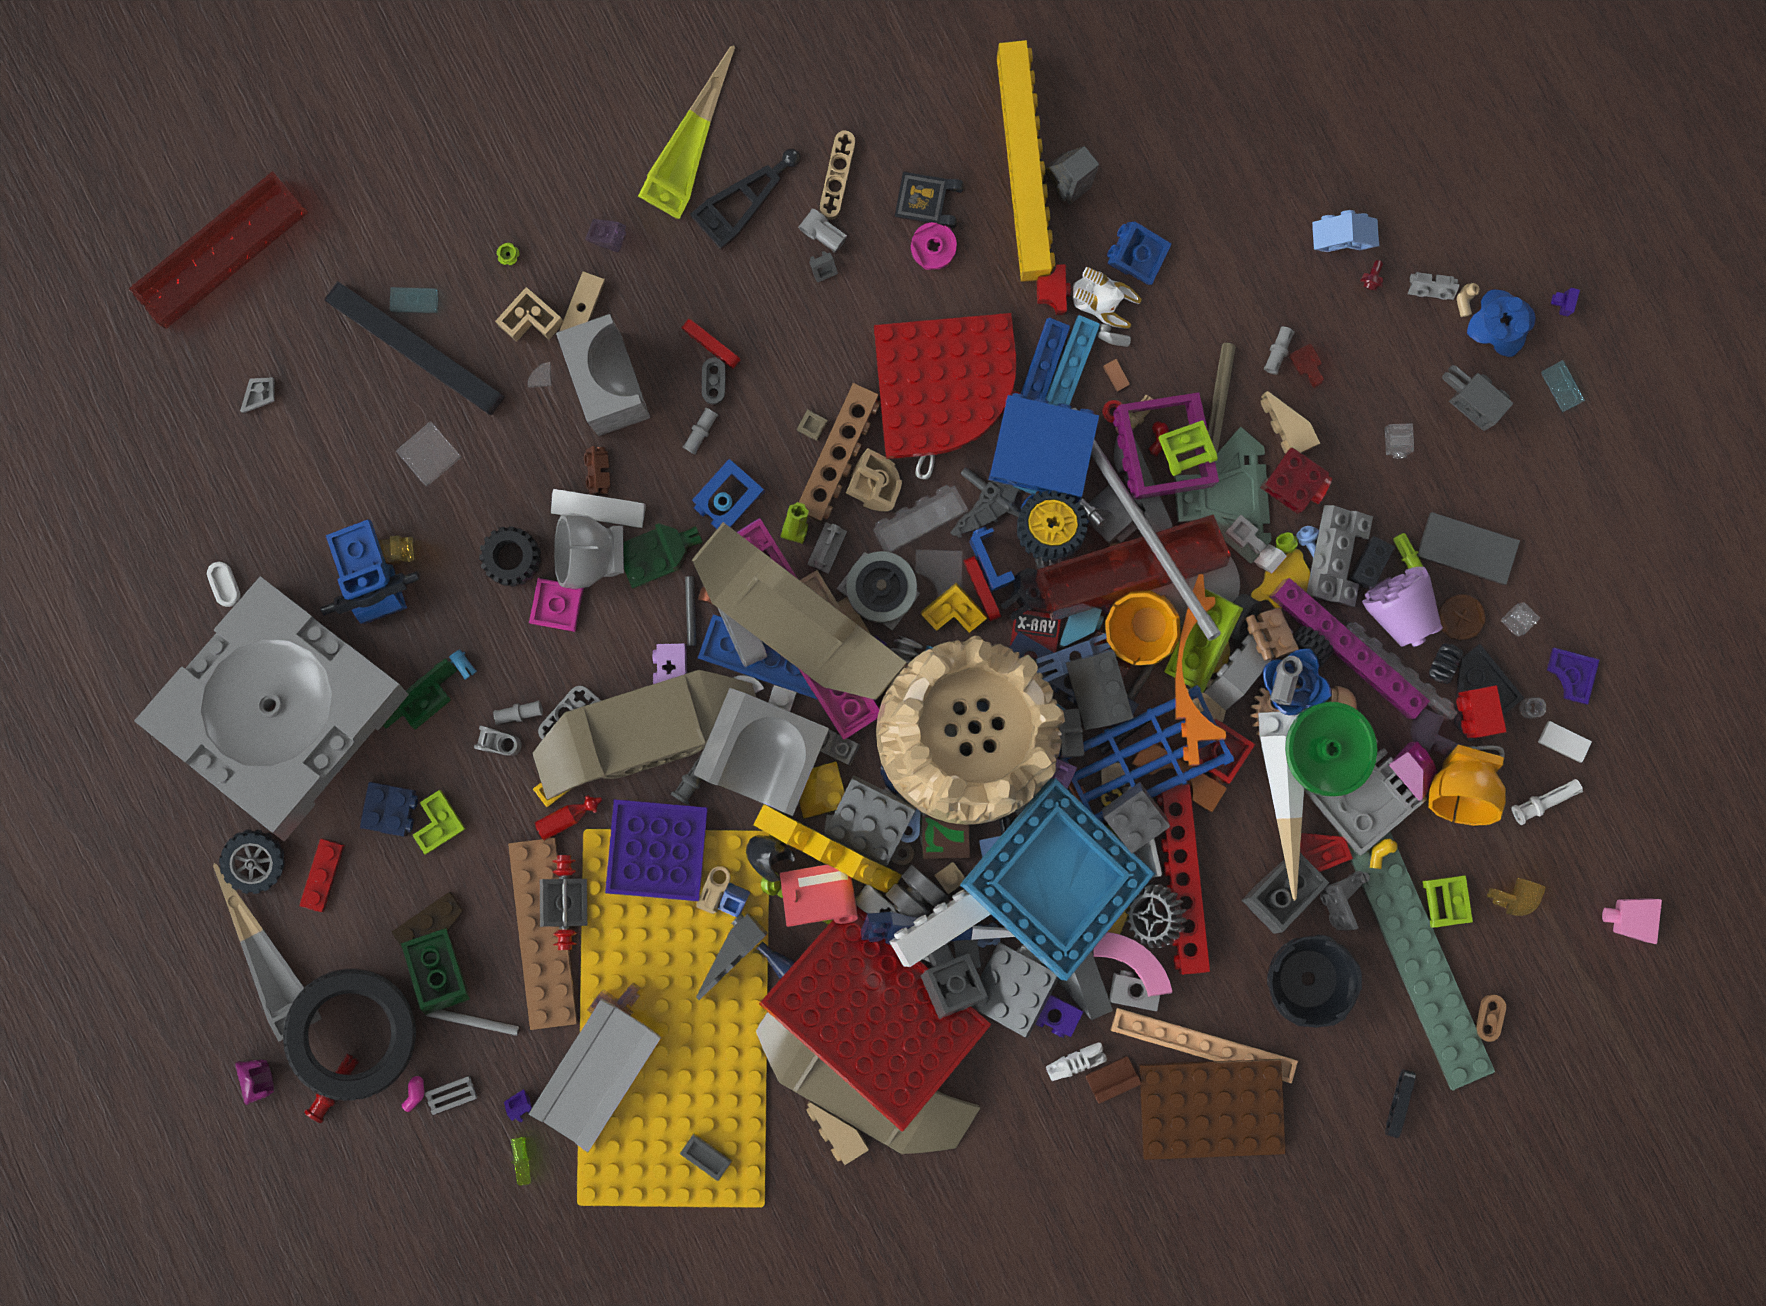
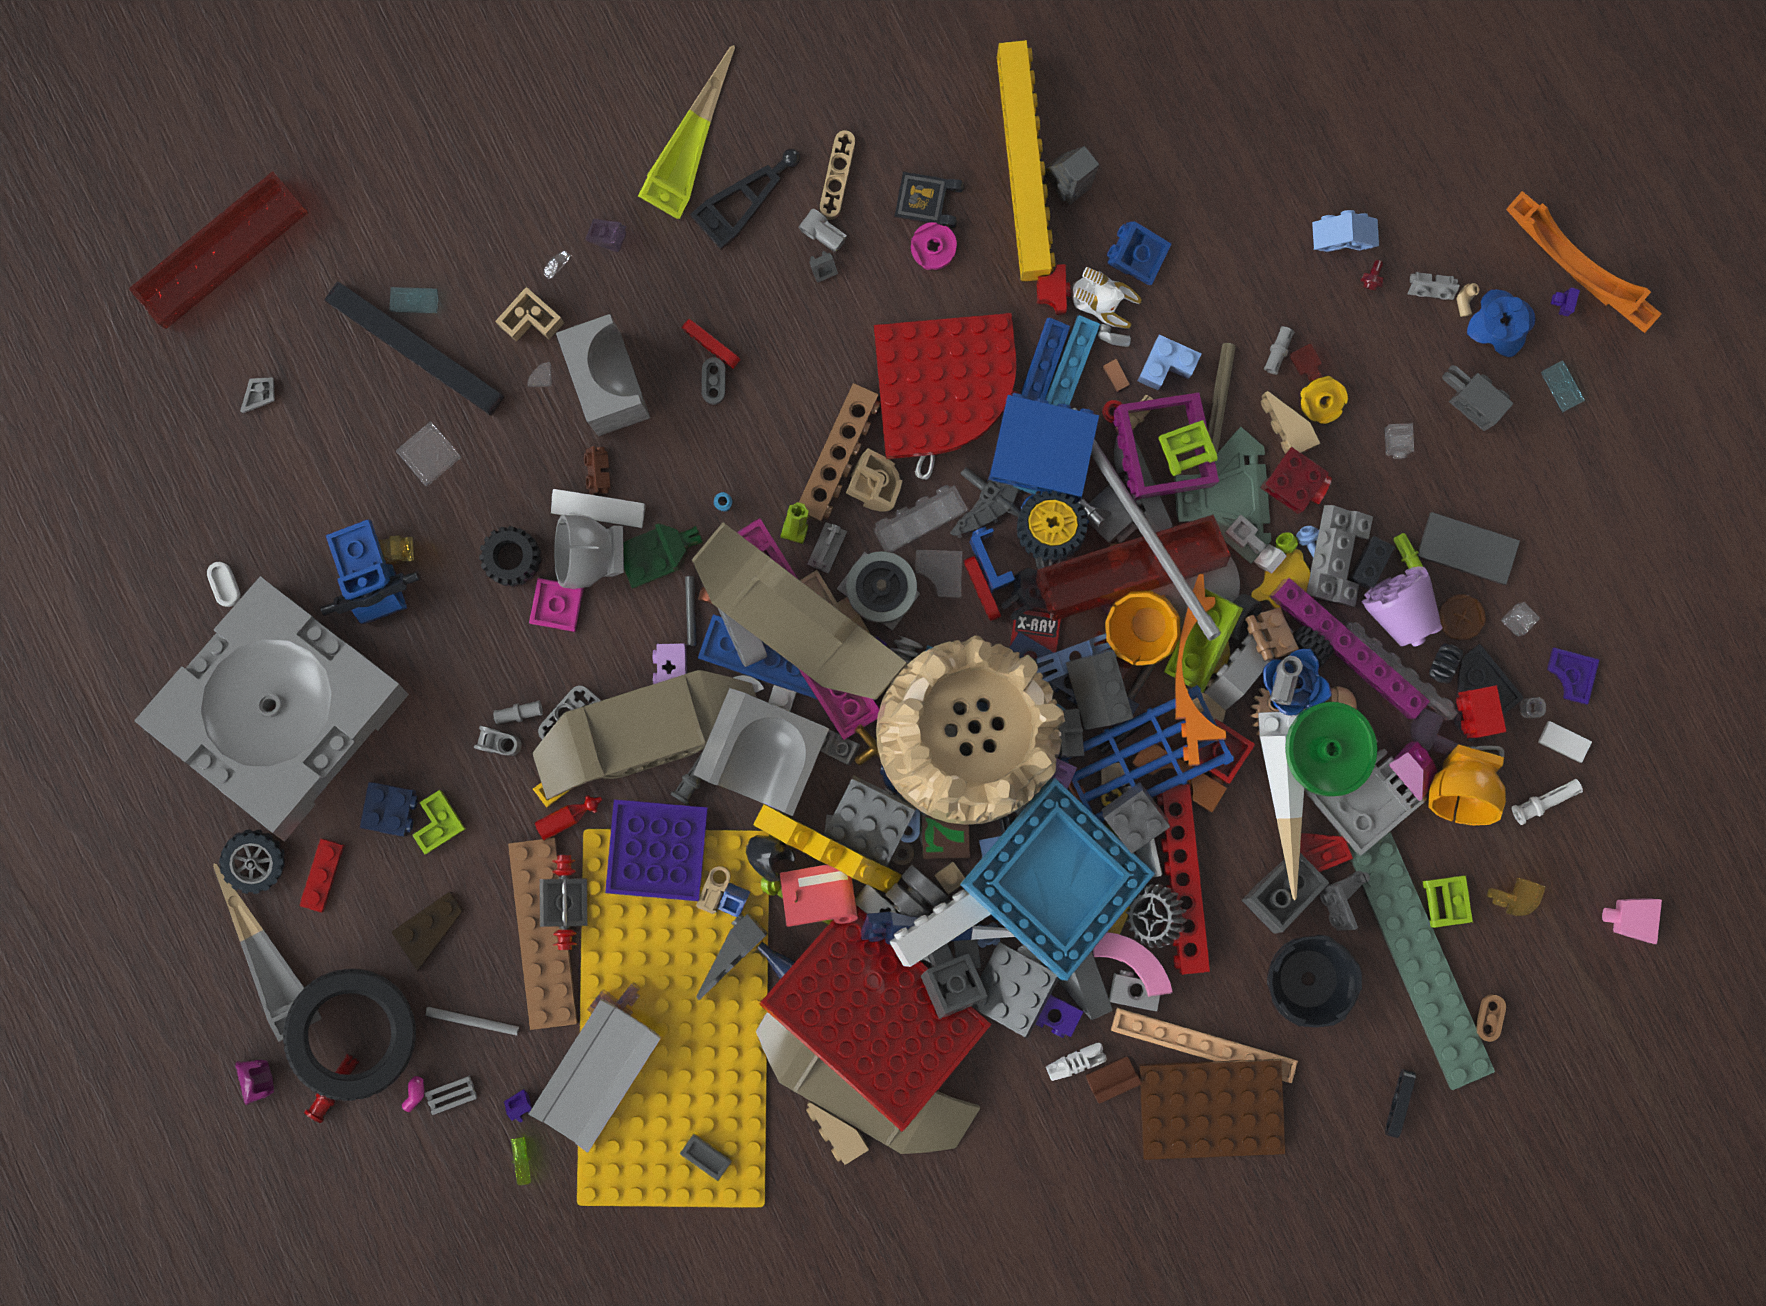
(424, 696): dark green bracket -> none
(435, 971): dark green slope -> none
(461, 662): dark azure pin -> none
(503, 249): lime plate -> none
(556, 264): none -> clear tile
(586, 294): tan tile -> none
(700, 431): light grey pin -> none
(702, 498): blue panel -> none
(812, 425): dark tan tile -> none
(822, 790): yellow slope -> none
(871, 742): none -> pearl gold piece
(954, 604): yellow plate -> none
(1081, 625): medium azure slope -> none
(1159, 429): red arm -> none
(1167, 356): none -> light blue brick
(1315, 391): none -> yellow plate
(1380, 850): yellow arm -> none
(1609, 289): none -> orange slope

